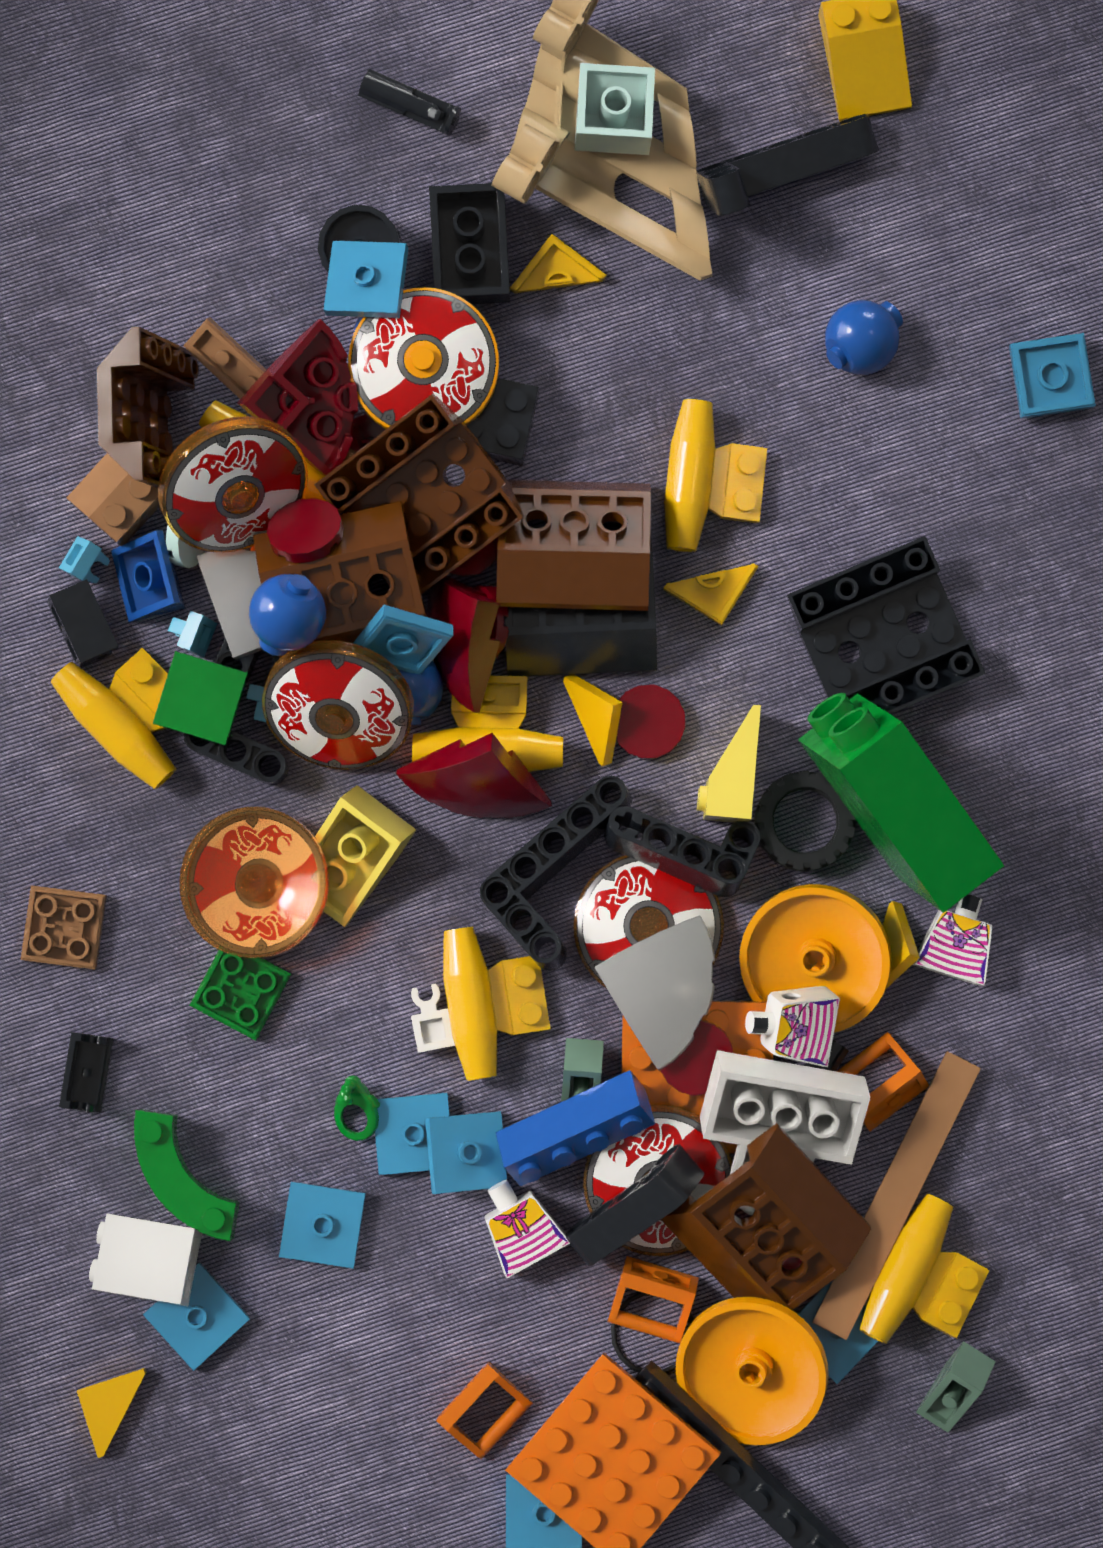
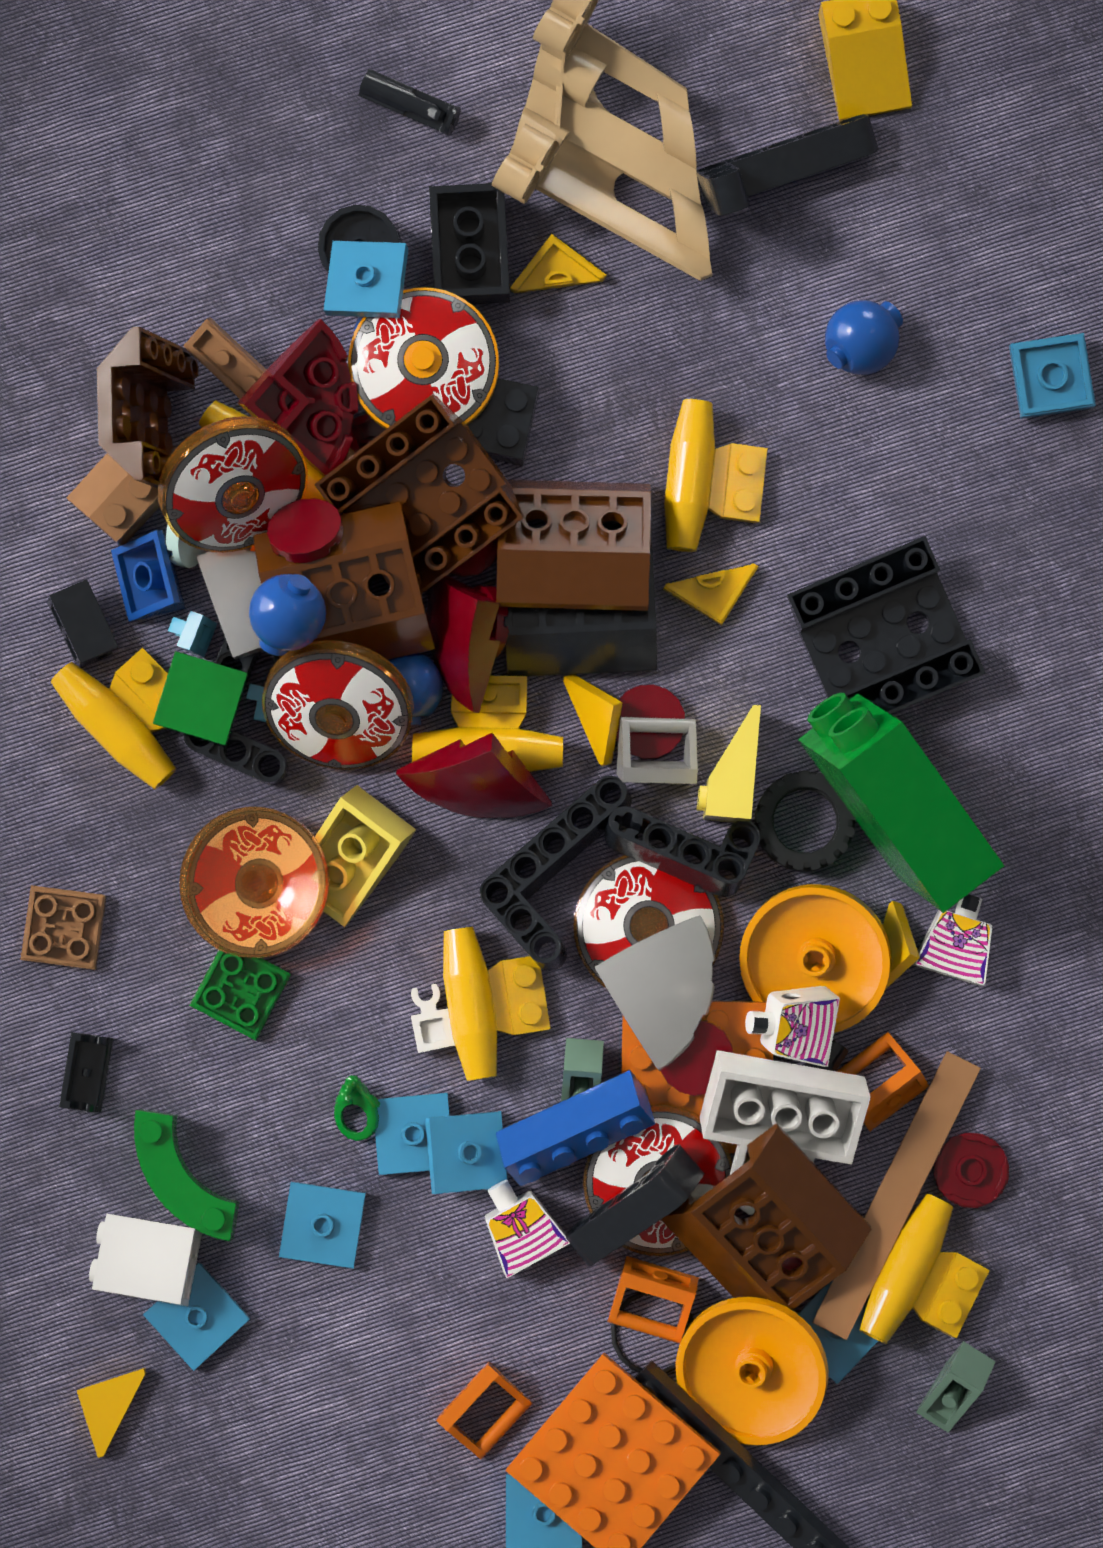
(81, 558): medium azure tile -> none
(405, 638): dark azure plate -> none
(615, 109): light aqua slope -> none
(657, 771): none -> light grey tile
(971, 1170): none -> dark red tile

